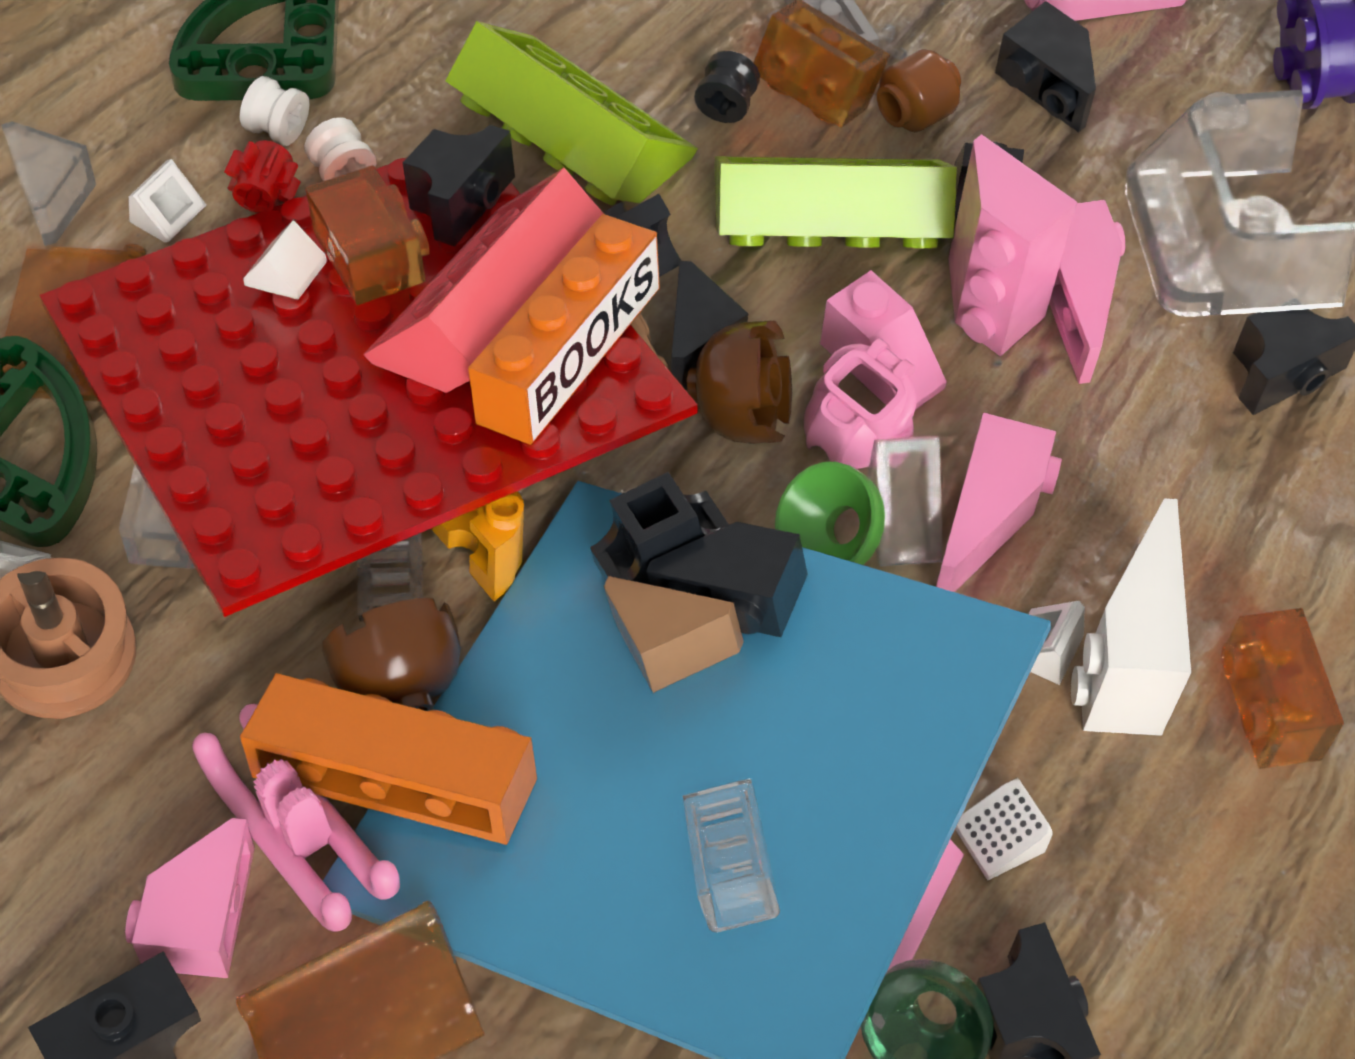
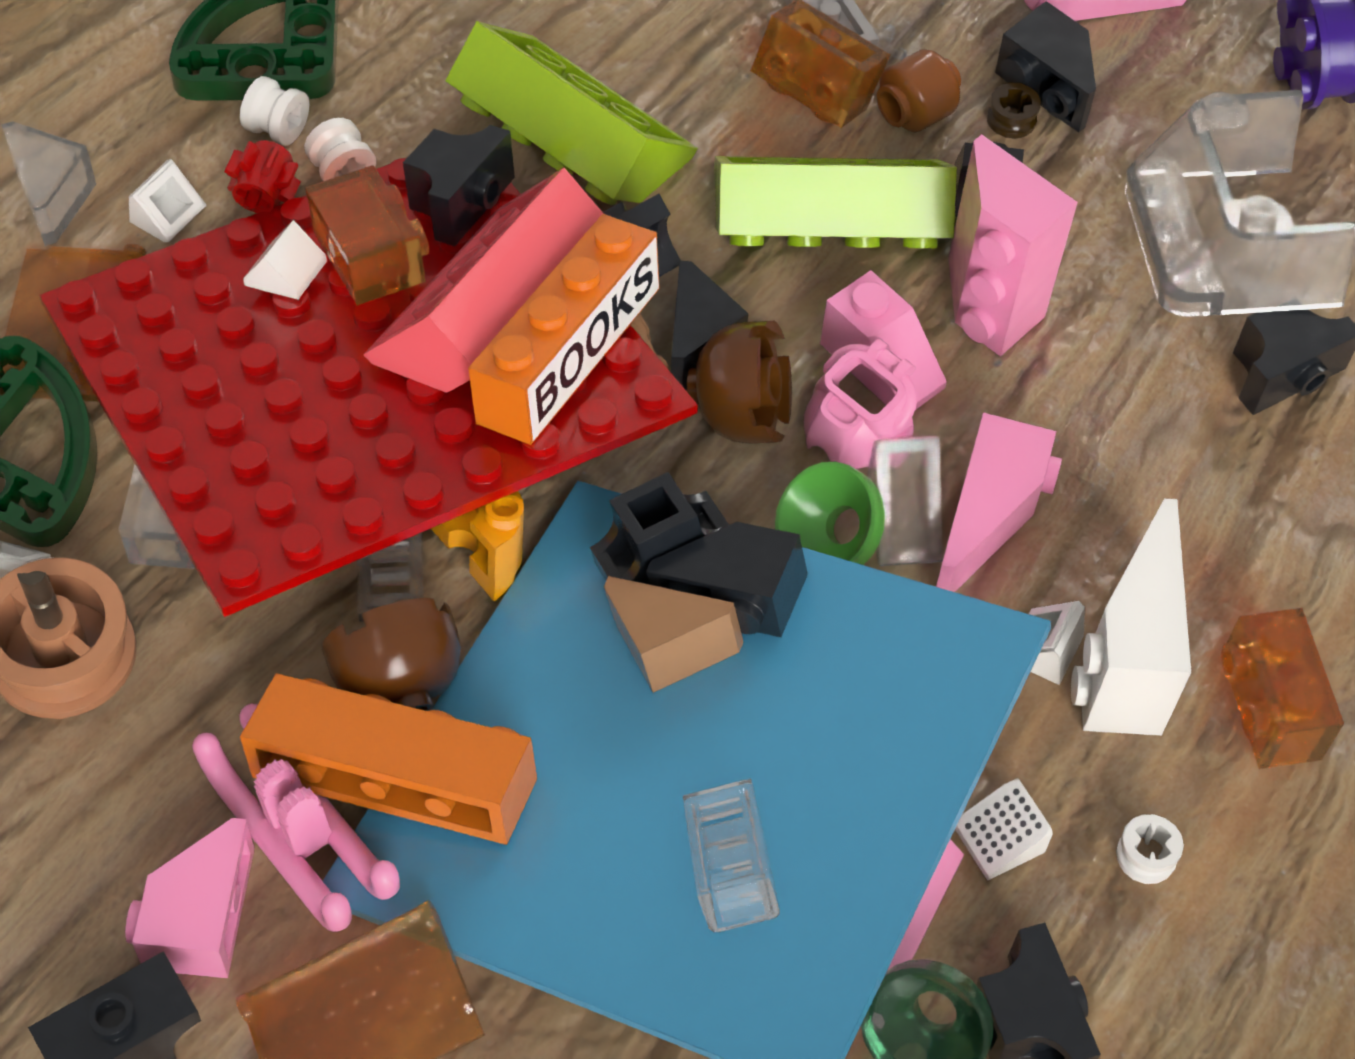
(727, 87): black wheel -> none
(1013, 124): none -> dark brown bush
(1086, 284): bright pink slope -> none
(1149, 869): none -> white bush

